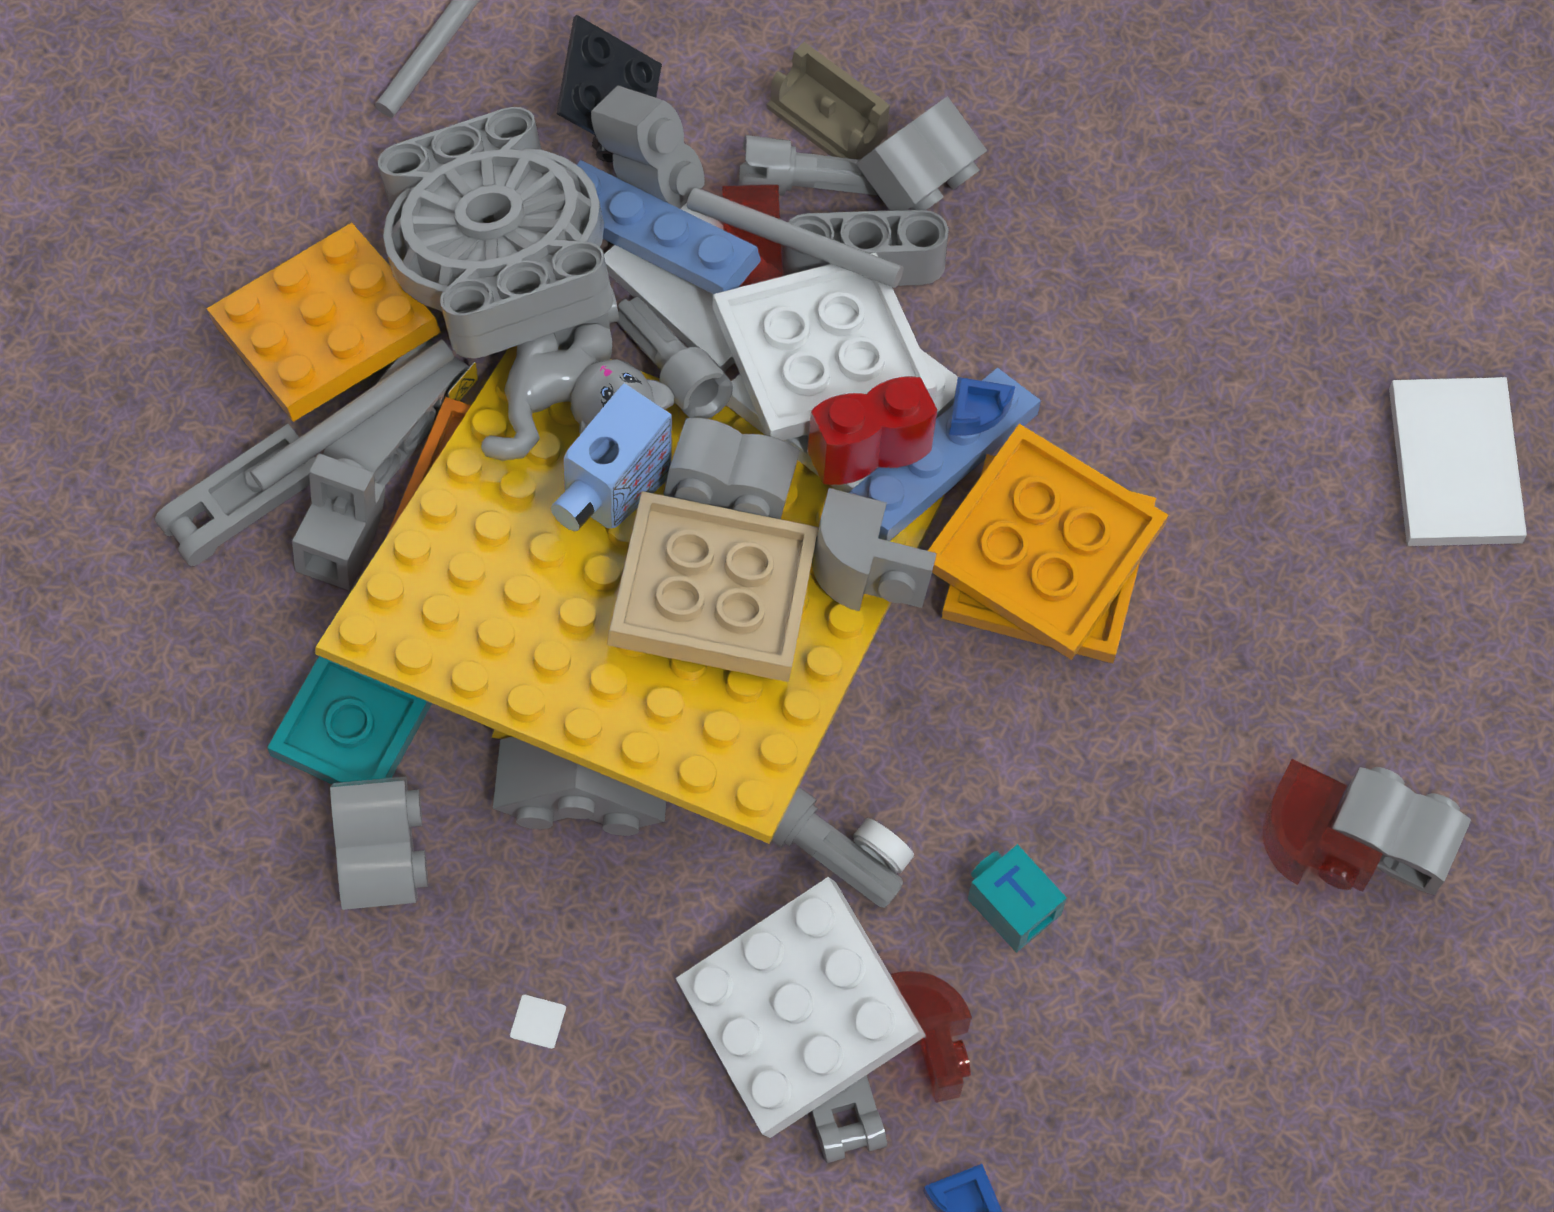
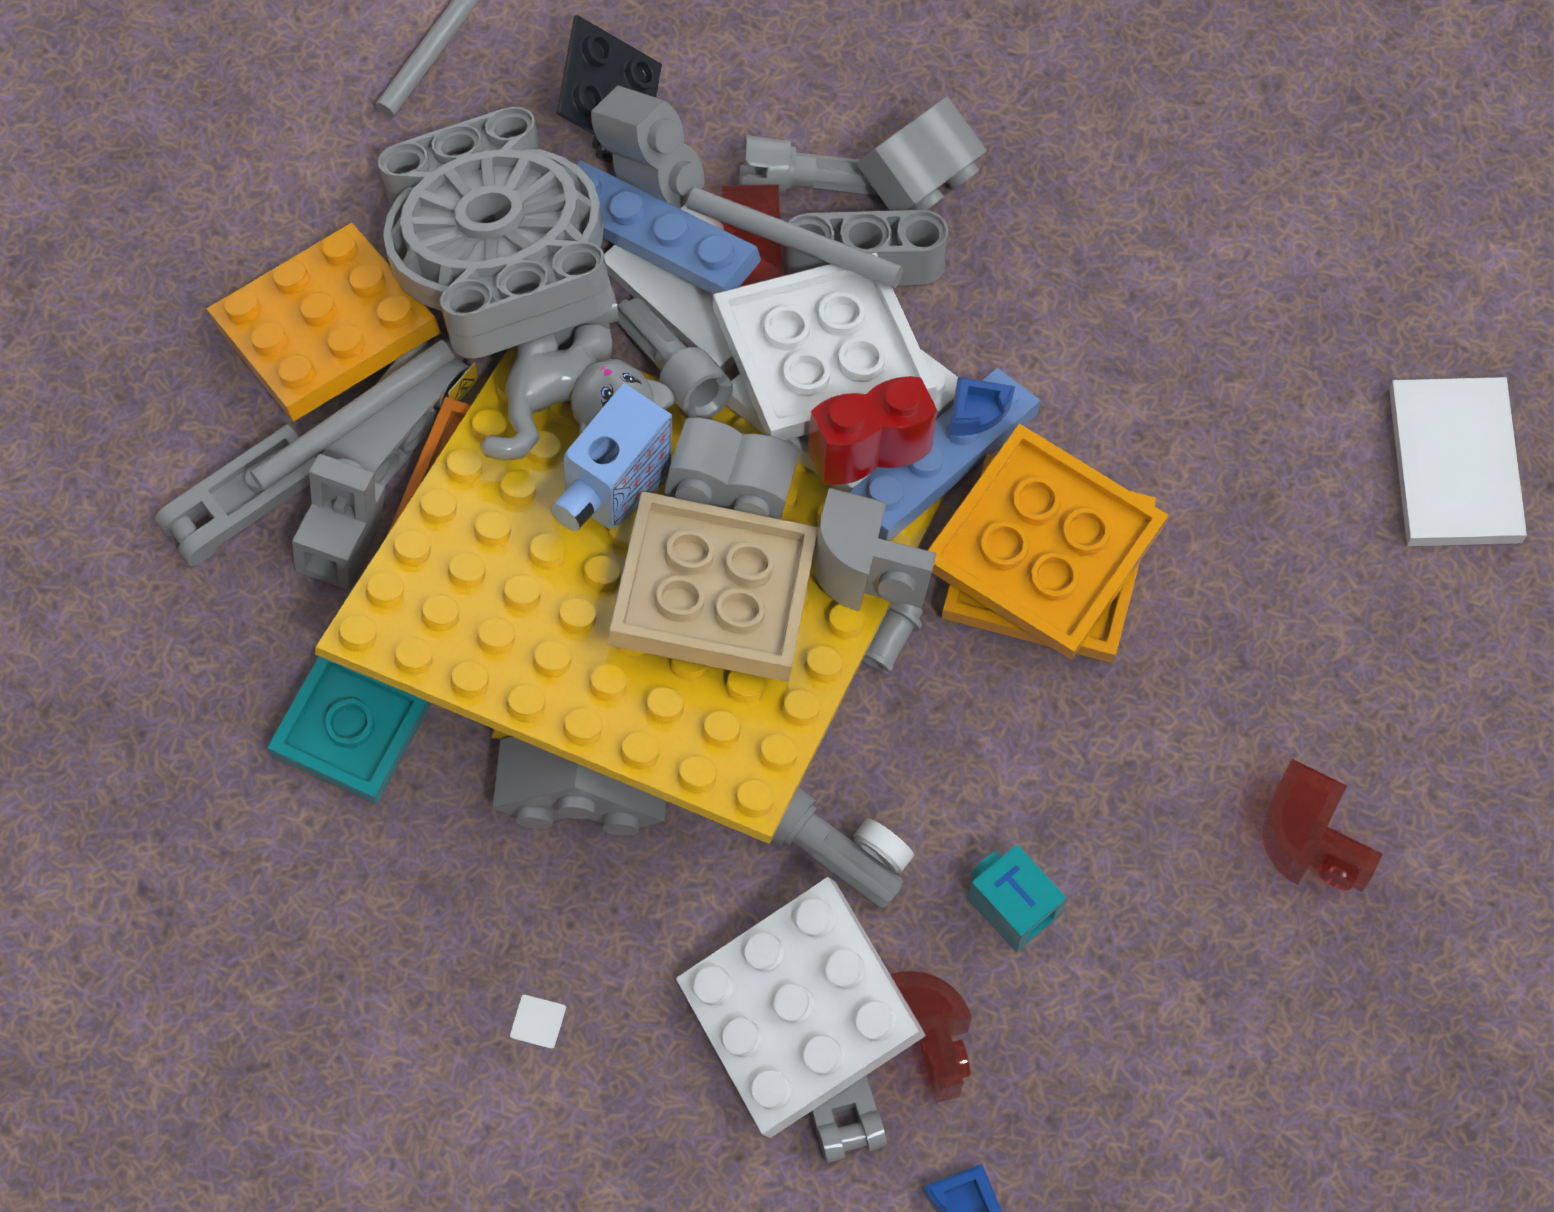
(376, 842): light grey brick -> none
(828, 106): dark tan hinge -> none
(892, 635): none -> light grey pin
(1411, 830): light grey brick -> none

